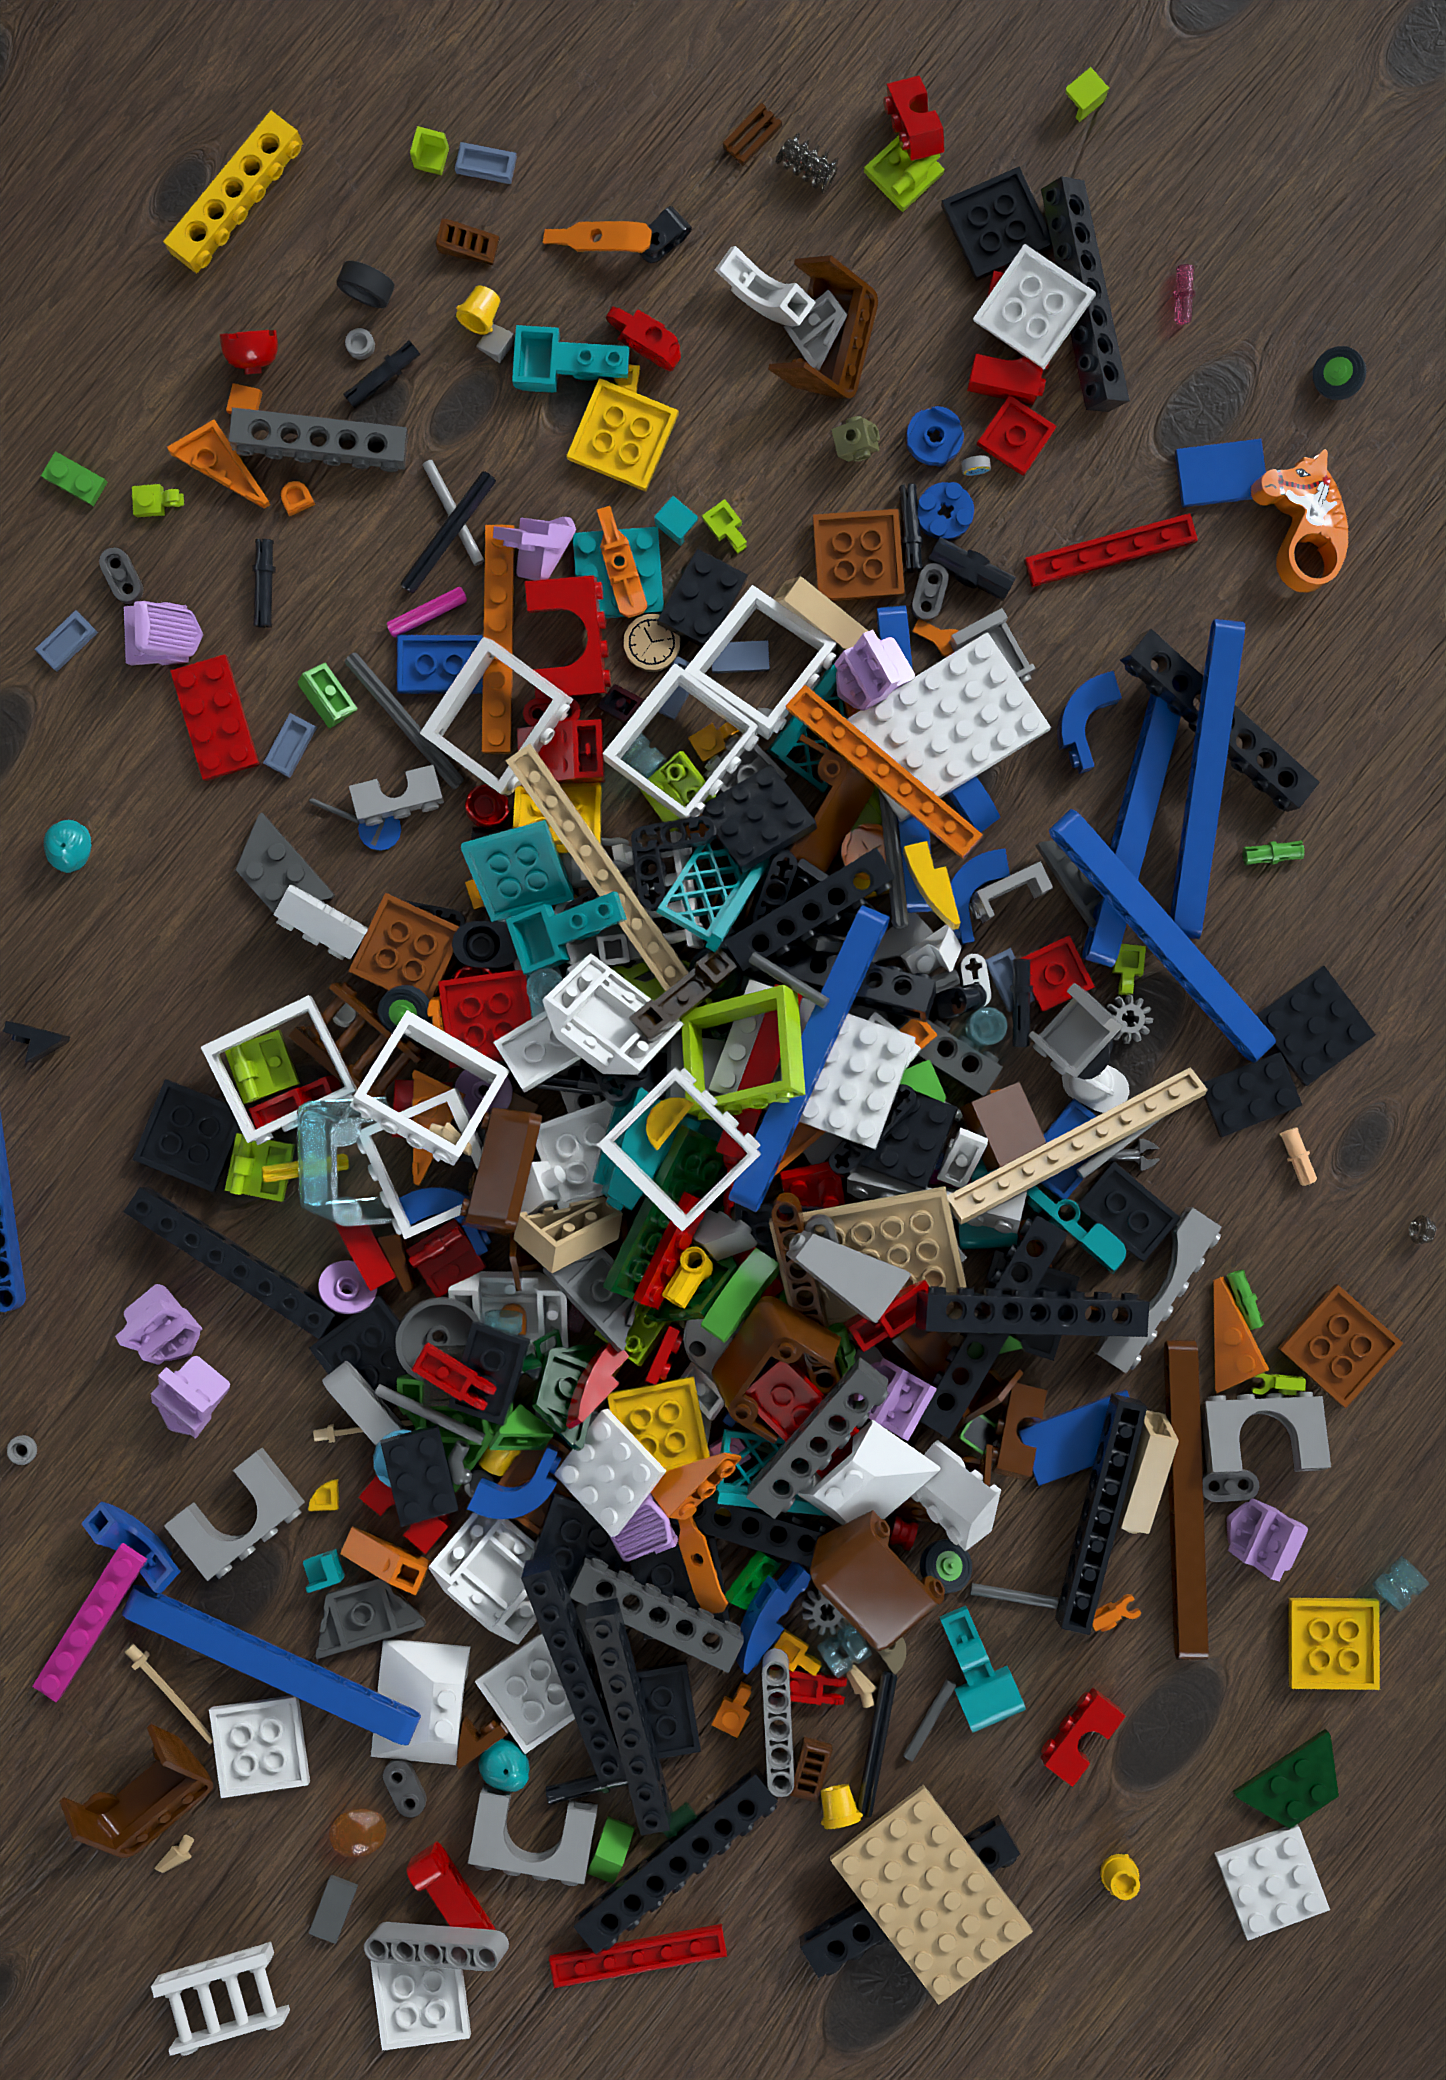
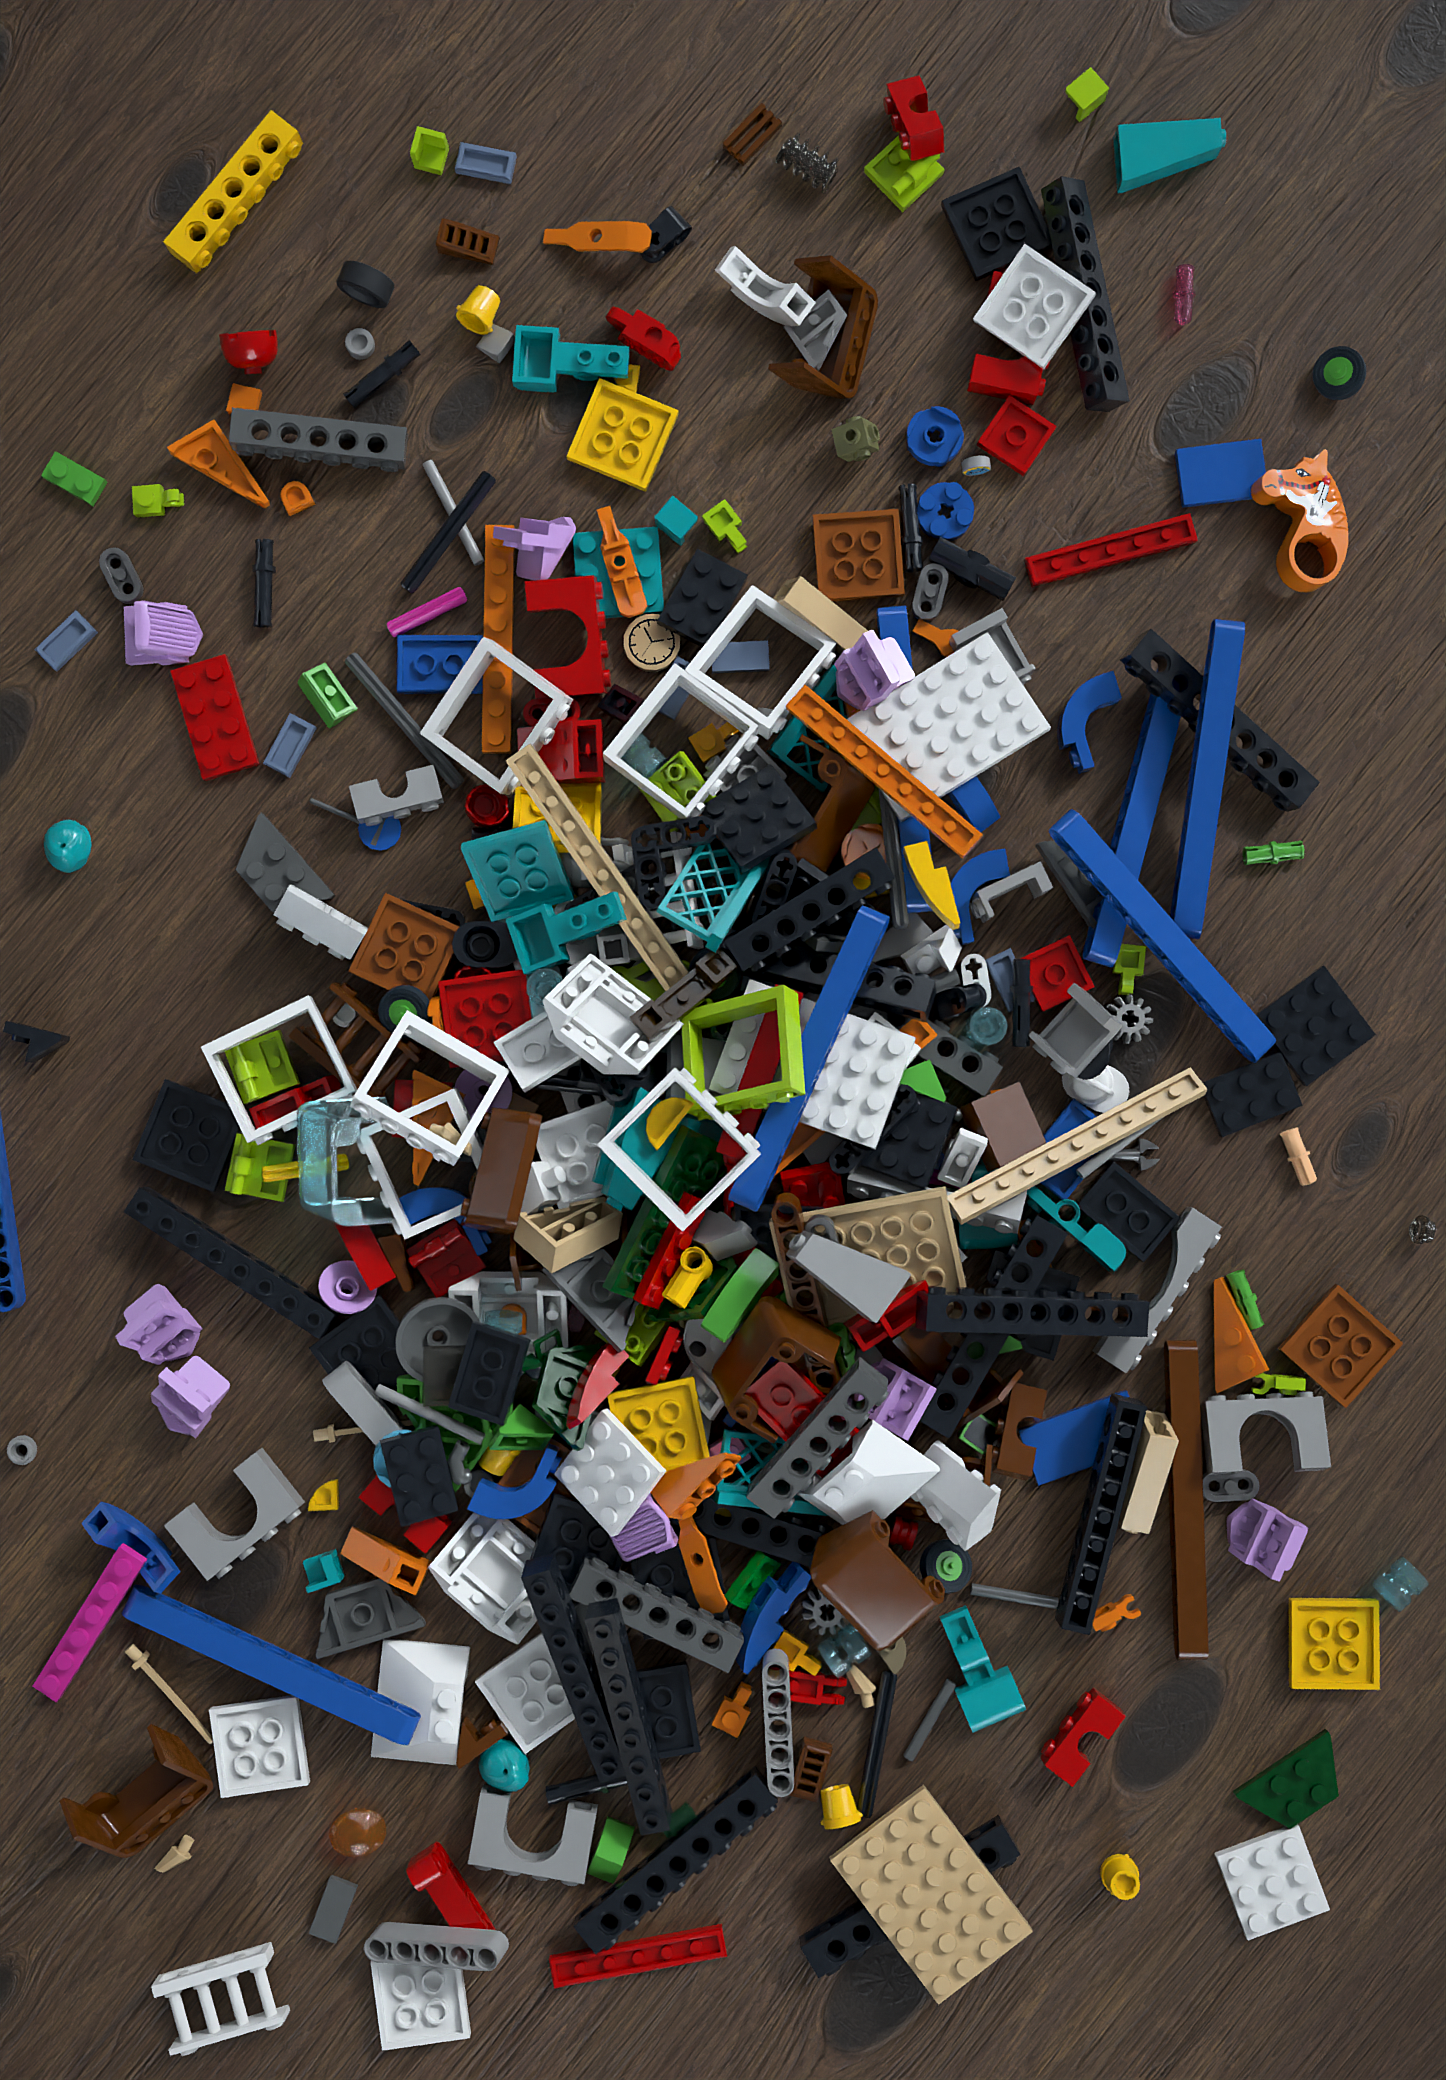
(406, 1788): flat silver plate -> none
(451, 1376): red hinge -> none
(789, 980): dark grey bar -> none
(1163, 148): none -> teal slope

